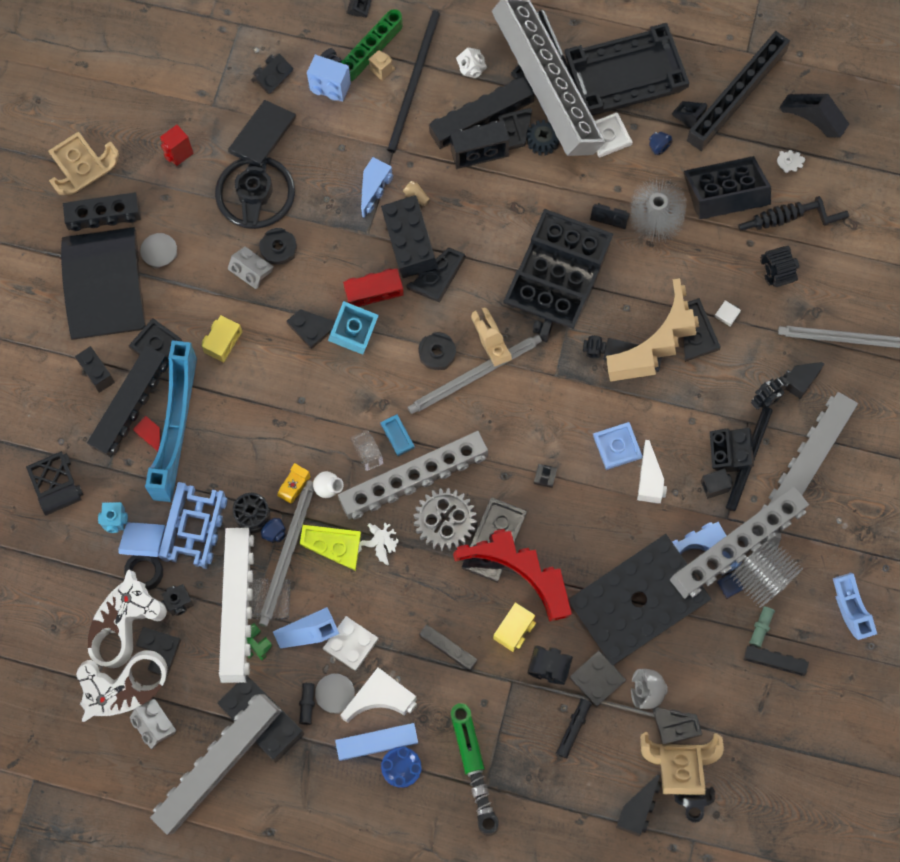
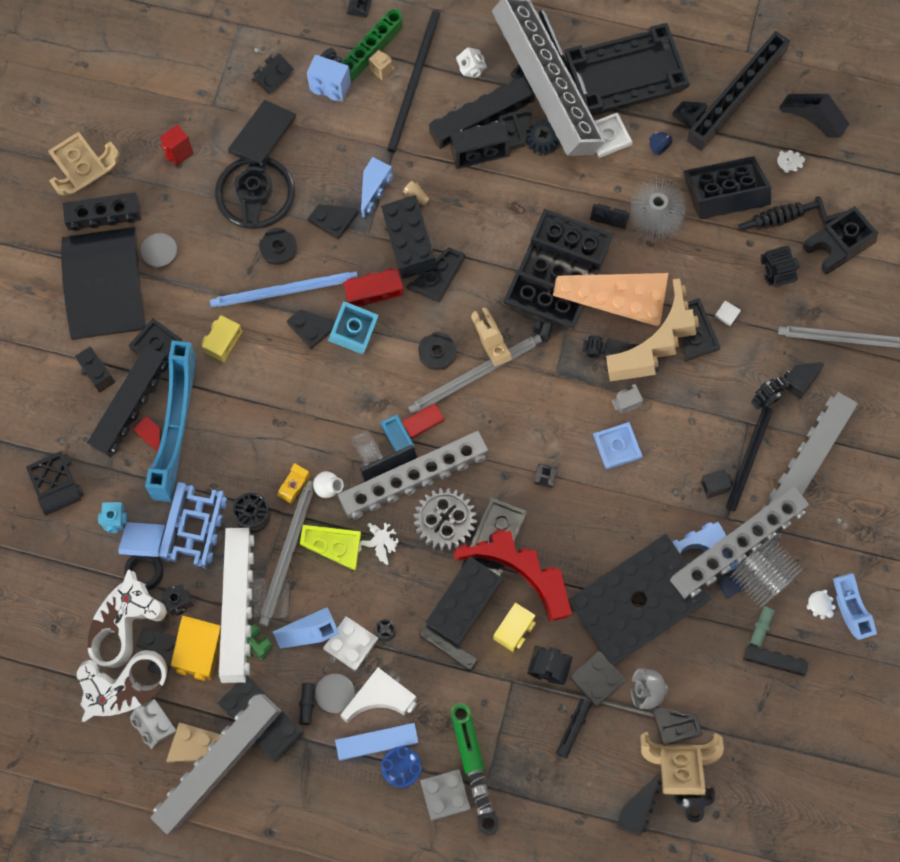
(190, 743): none -> tan wing
(196, 648): none -> yellow slope
(249, 267): light grey bracket -> none
(273, 531): dark blue cone -> none
(282, 289): none -> light blue piece
(333, 219): none -> black wing
(383, 627): none -> black wheel
(388, 463): none -> black slope
(423, 421): none -> red tile
(445, 795): none -> light grey plate
(464, 601): none -> black brick
(623, 294): none -> light nougat wing
(628, 400): none -> light grey brick
(651, 478): white slope -> none
(731, 449): black brick -> none
(821, 604): none -> white piece
(842, 239): none -> black brick

